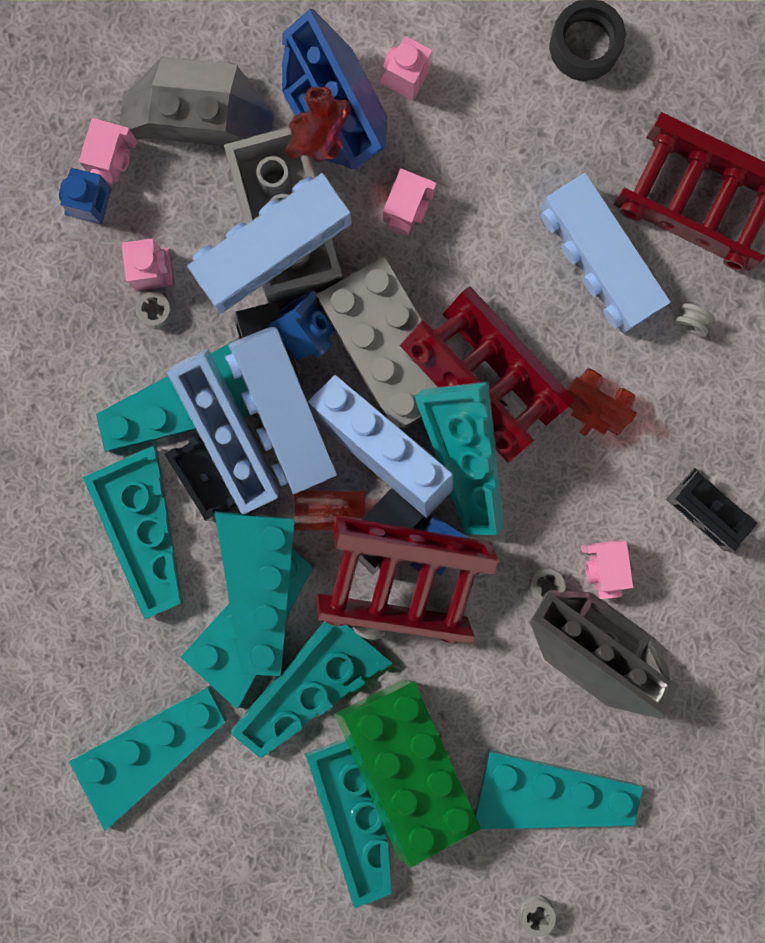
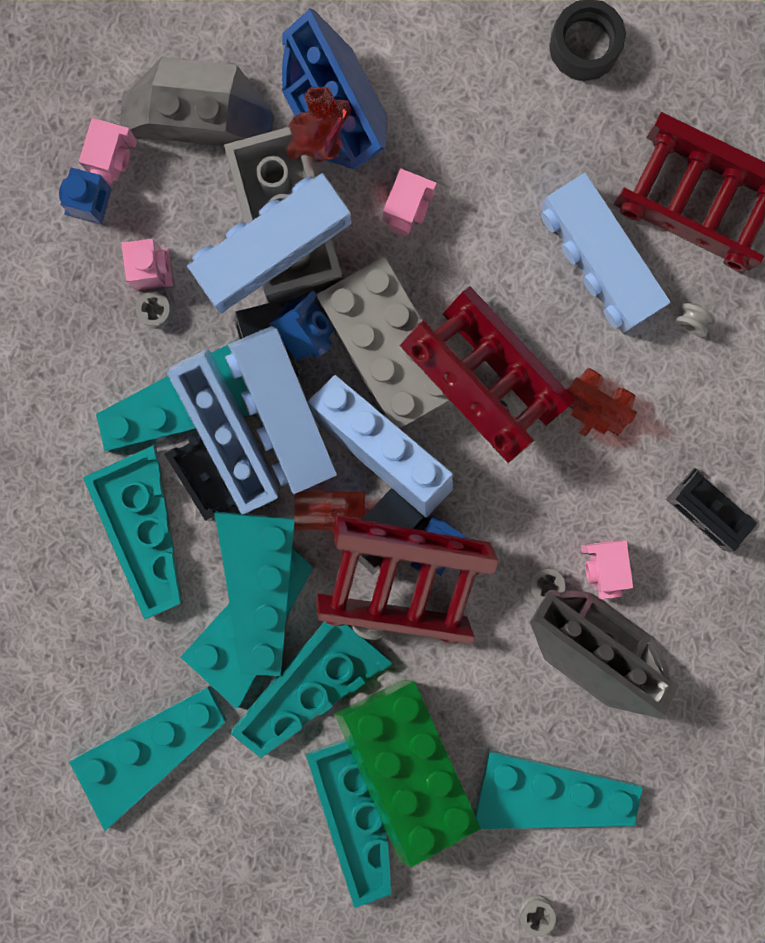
(406, 67): bright pink brick -> none
(464, 443): teal wing -> none

